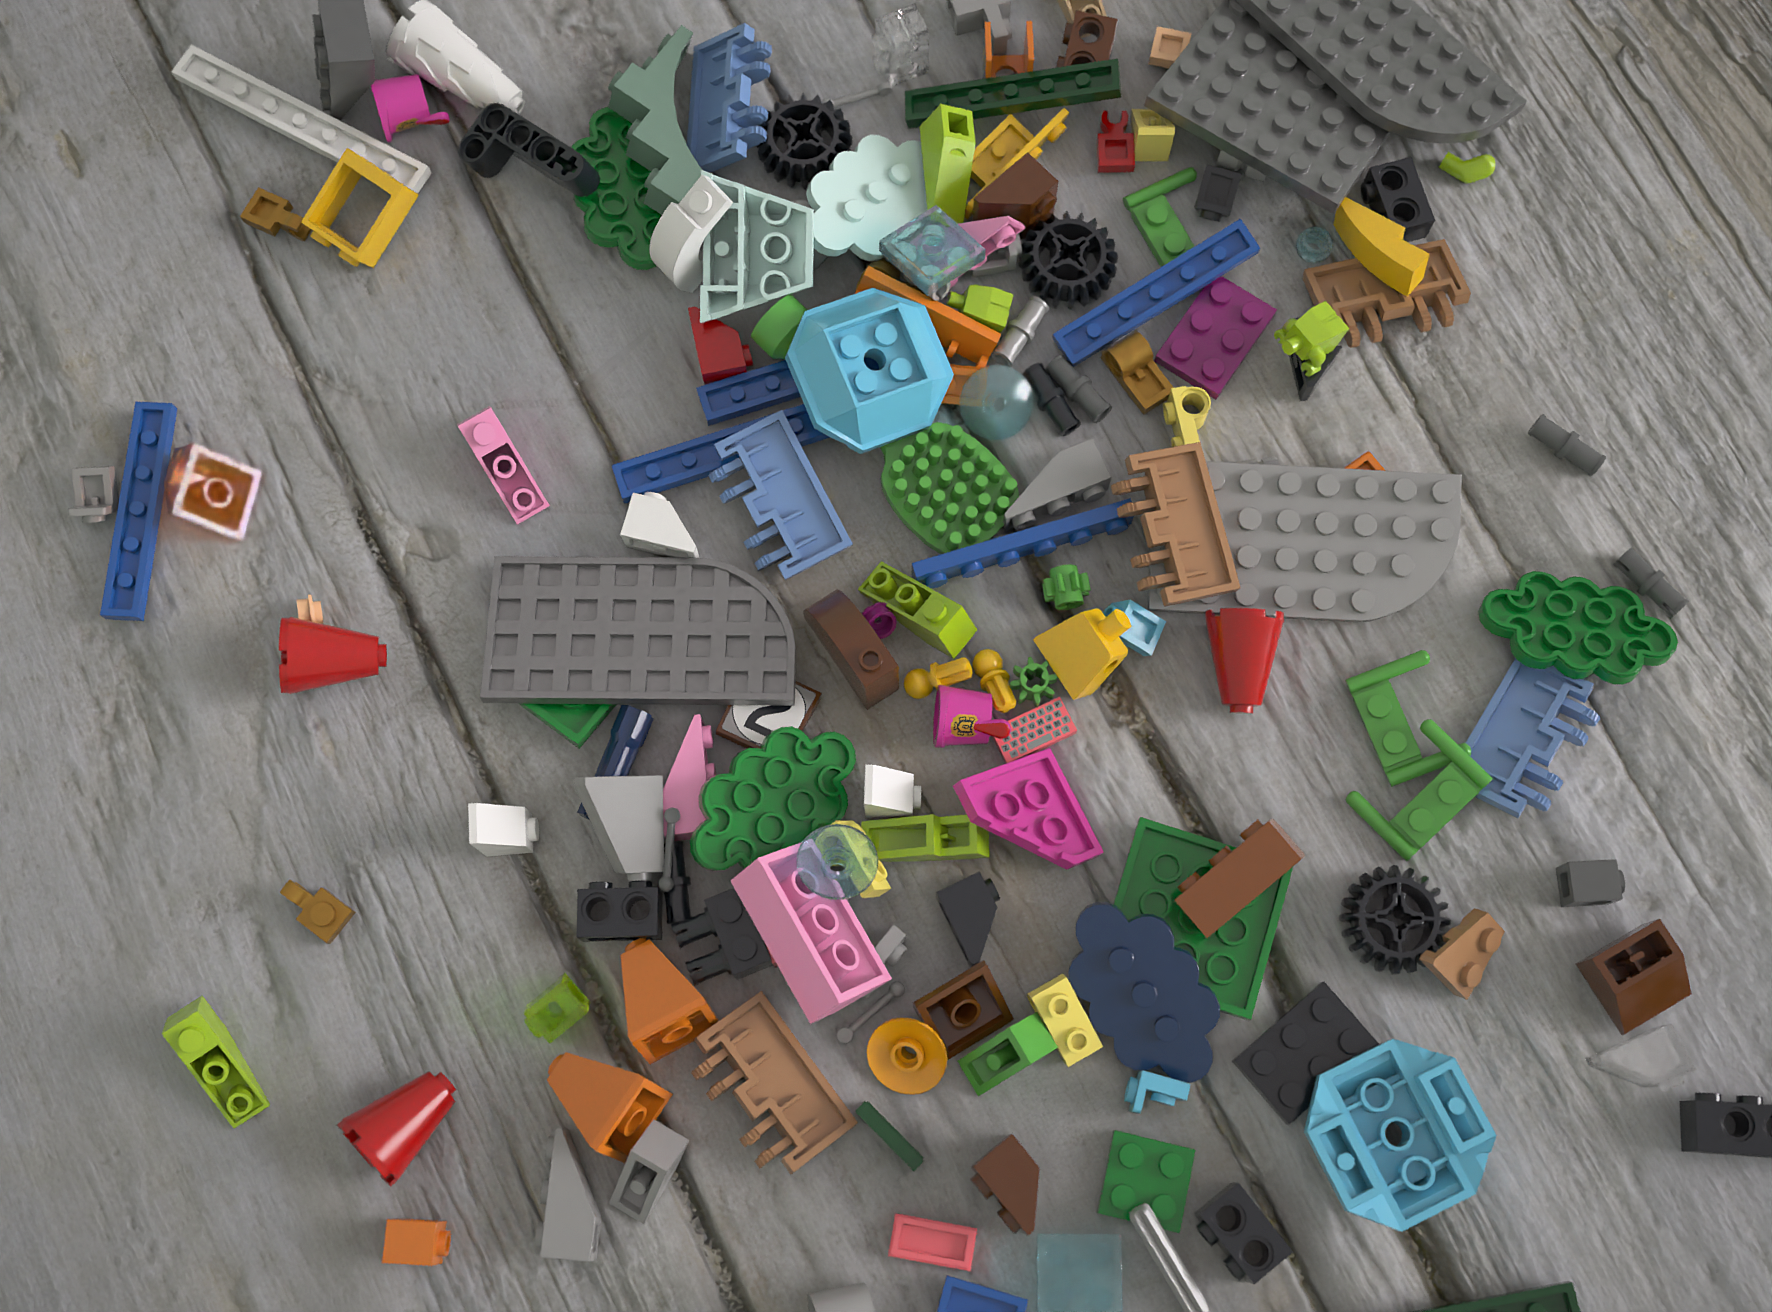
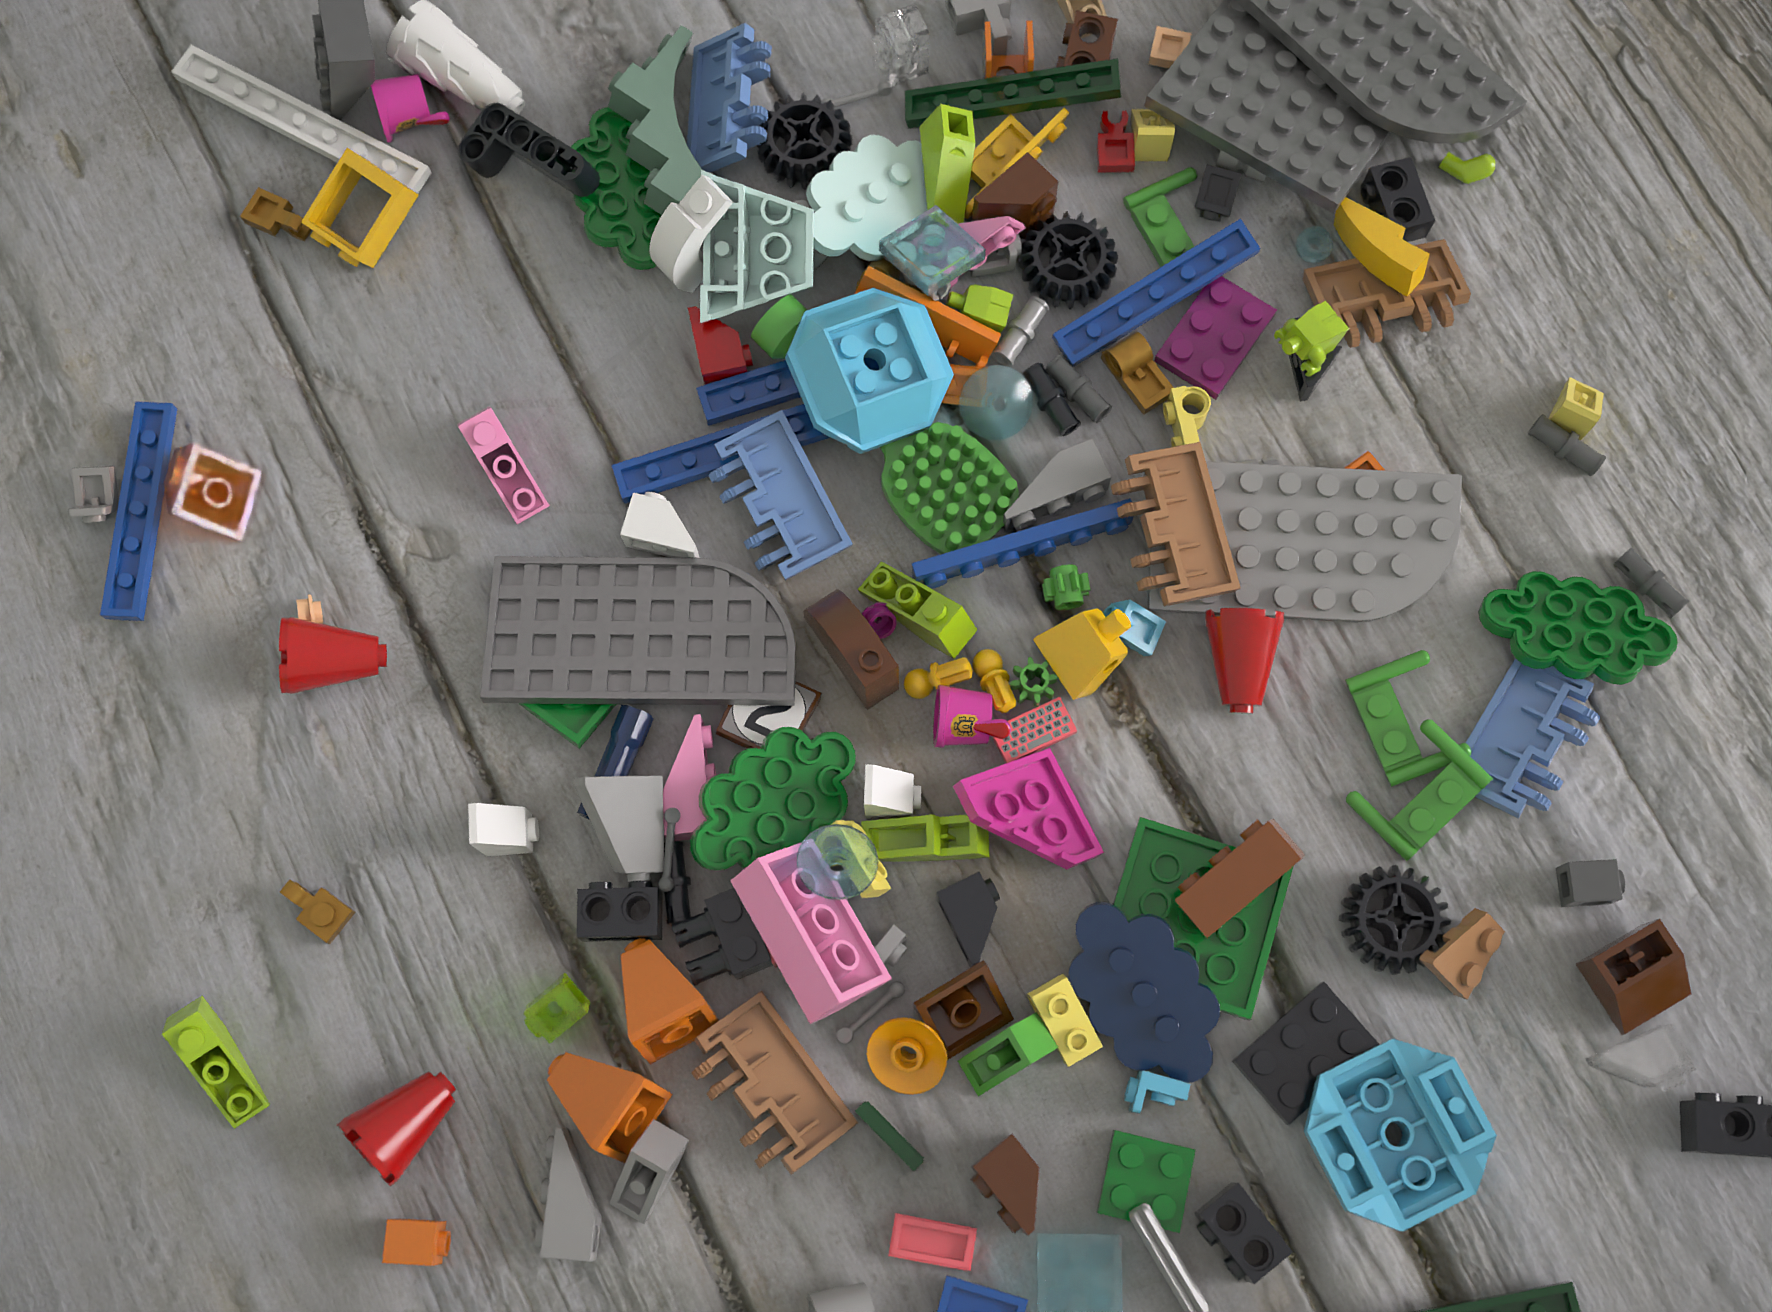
(1577, 408): none -> light yellow slope

